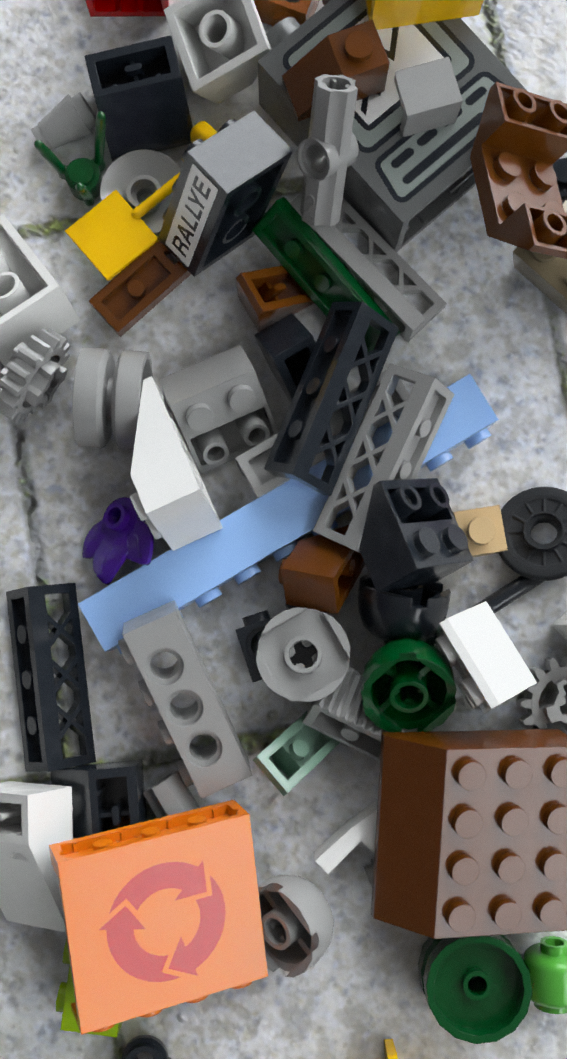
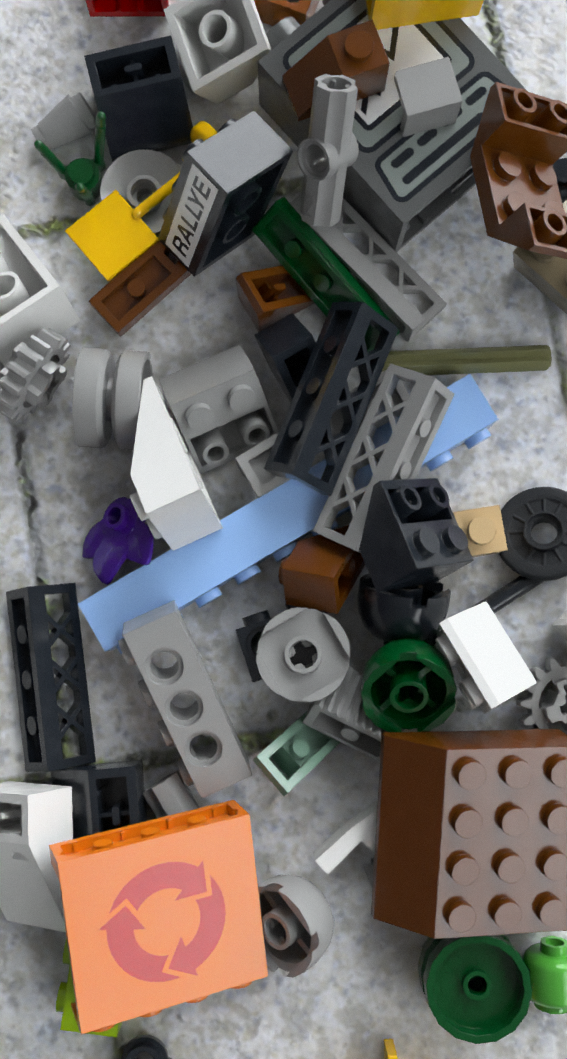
(473, 360): none -> olive axle

